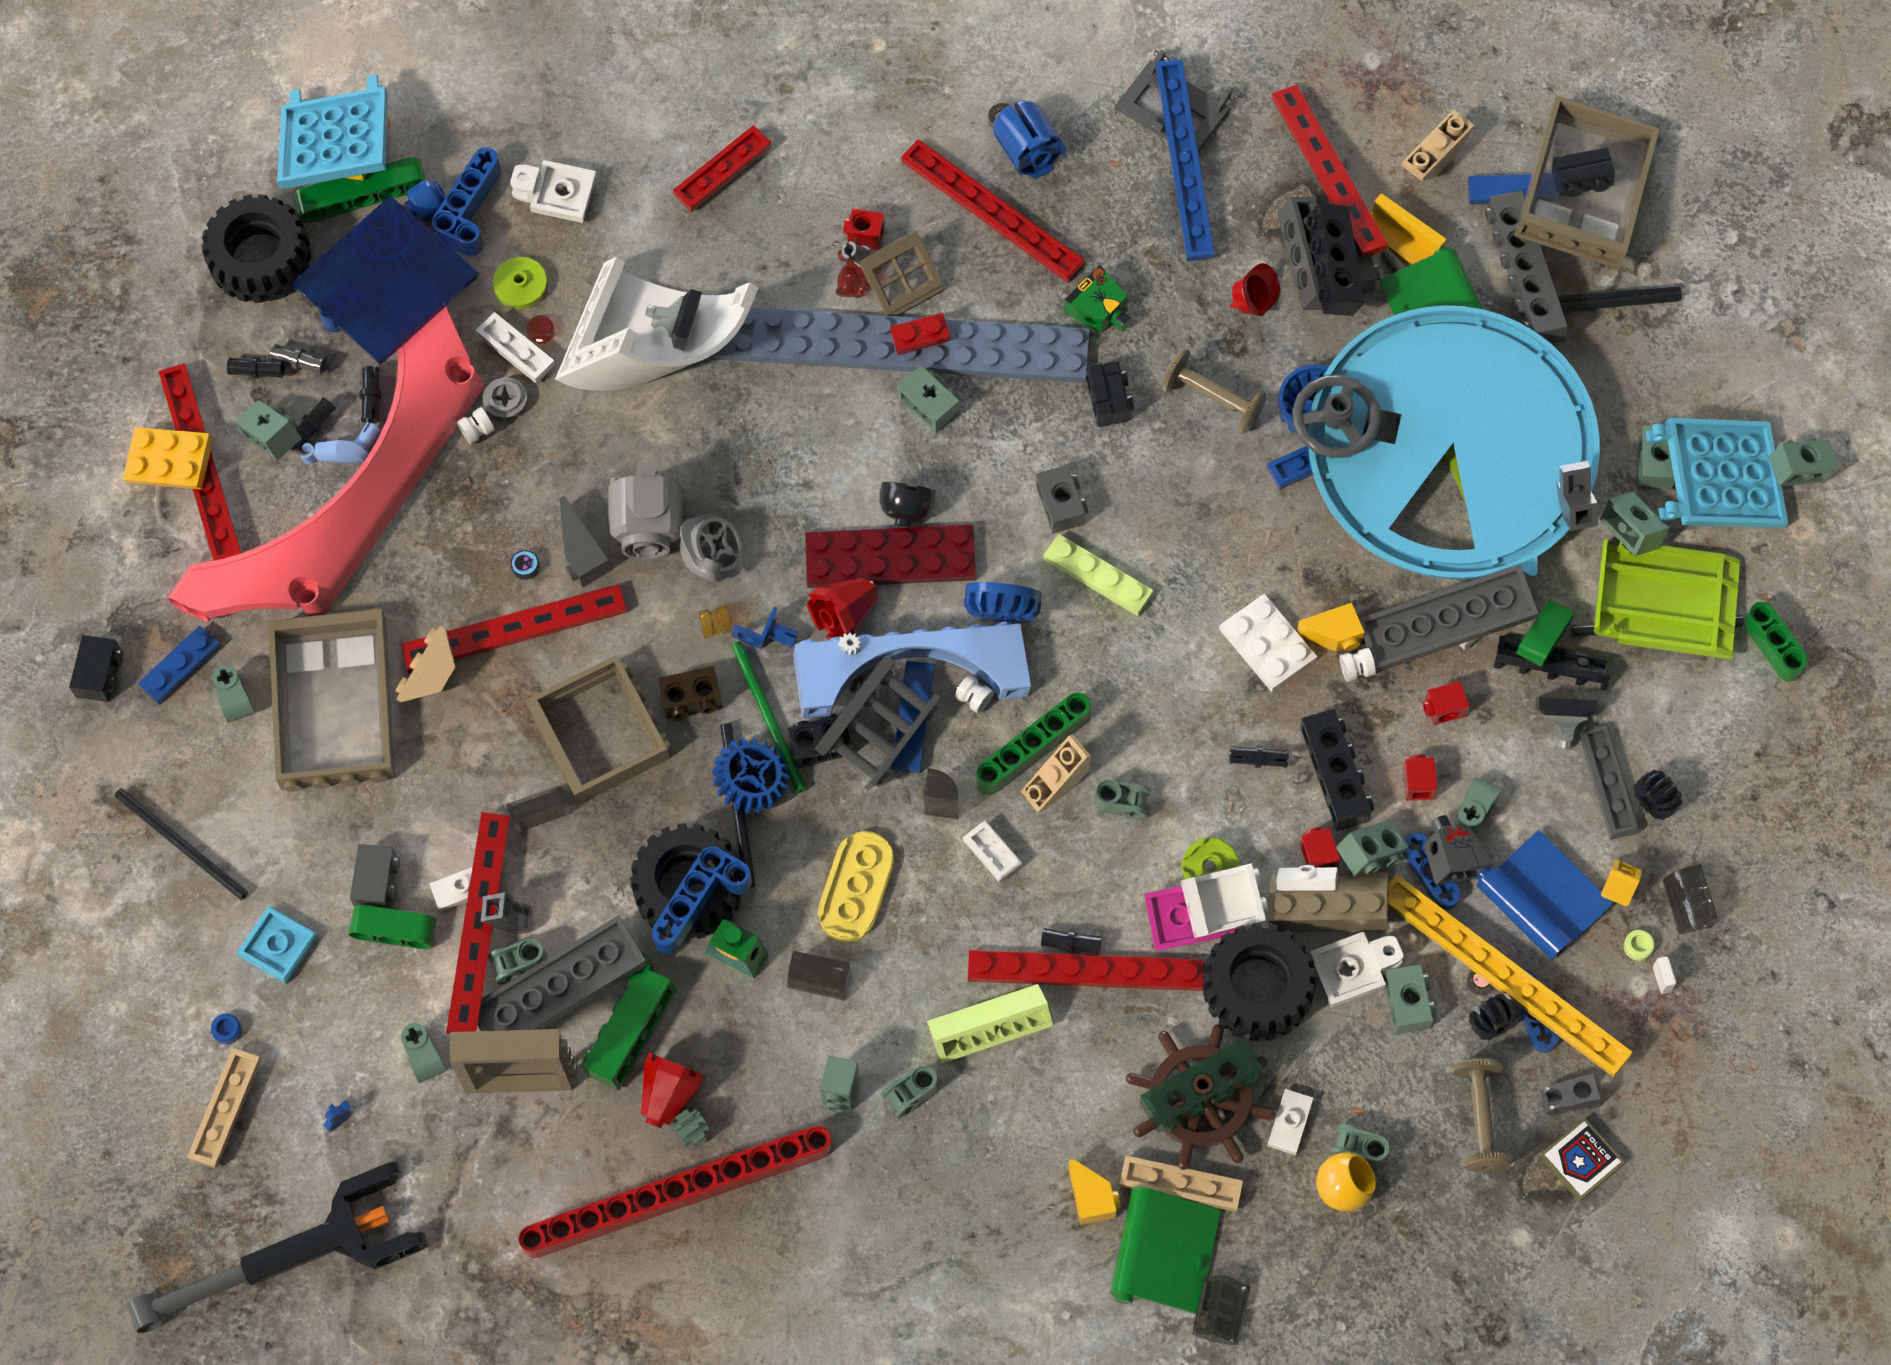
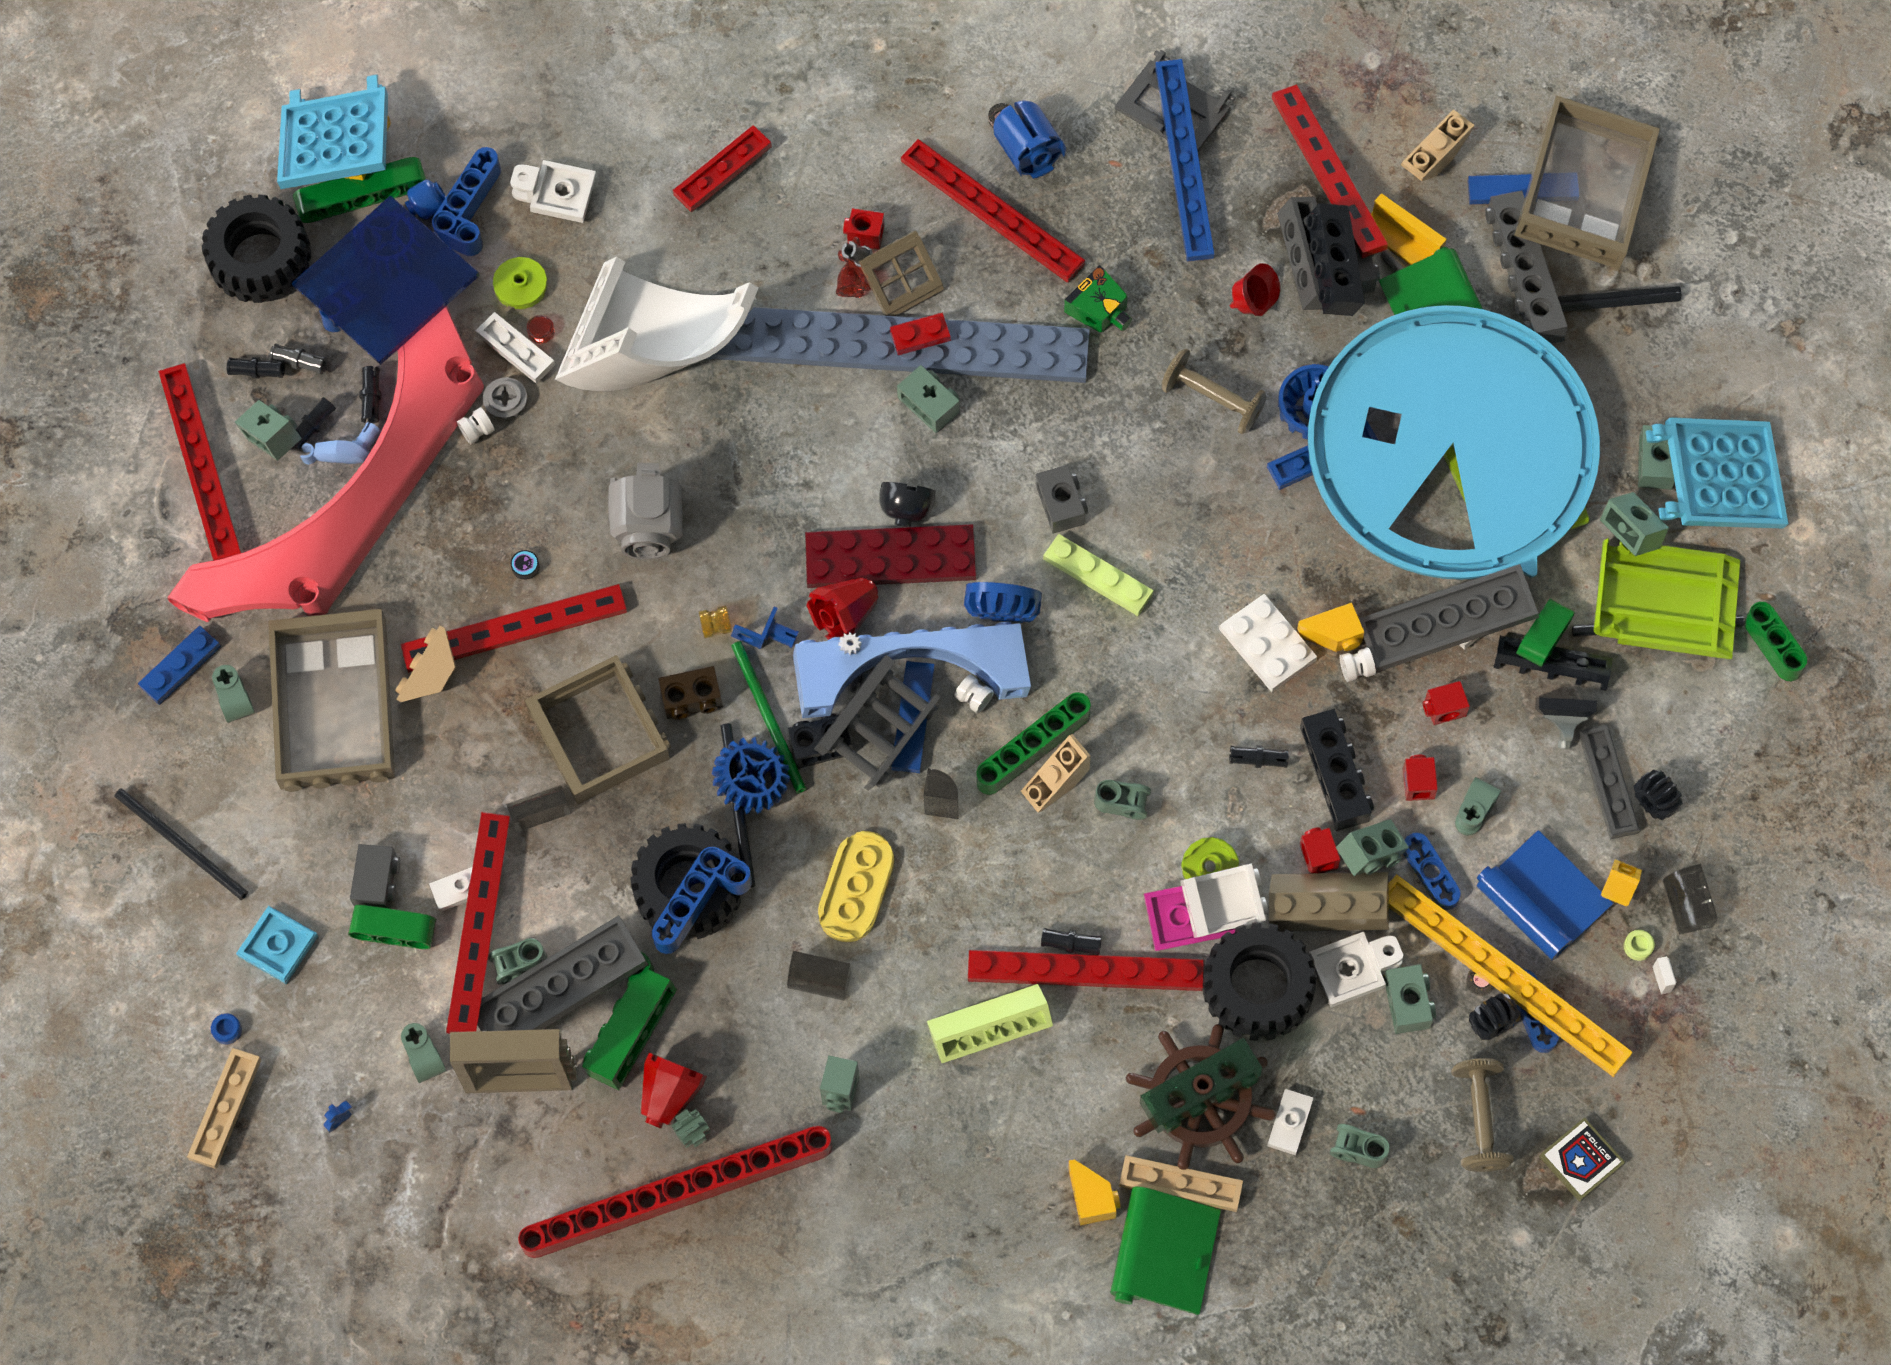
(96, 668): black brick -> none
(168, 458): yellow plate -> none
(339, 1234): black piece -> none
(511, 915): flat silver leg -> none
(582, 553): dark grey slope -> none
(677, 317): piece -> none
(718, 545): light grey piece -> none
(735, 946): green torso -> none
(909, 1091): sand green piece -> none
(992, 851): white plate -> none
(1108, 393): black brick -> none
(1221, 1310): clear smoke brick -> none
(1307, 879): white plate -> none
(1336, 415): dark grey piece -> none
(1345, 1182): yellow helmet -> none
(1455, 853): dark grey torso -> none
(1571, 1095): flat silver leg -> none
(1576, 497): dark grey brick -> none
(1583, 172): black brick -> none
(1803, 462): sand green brick -> none

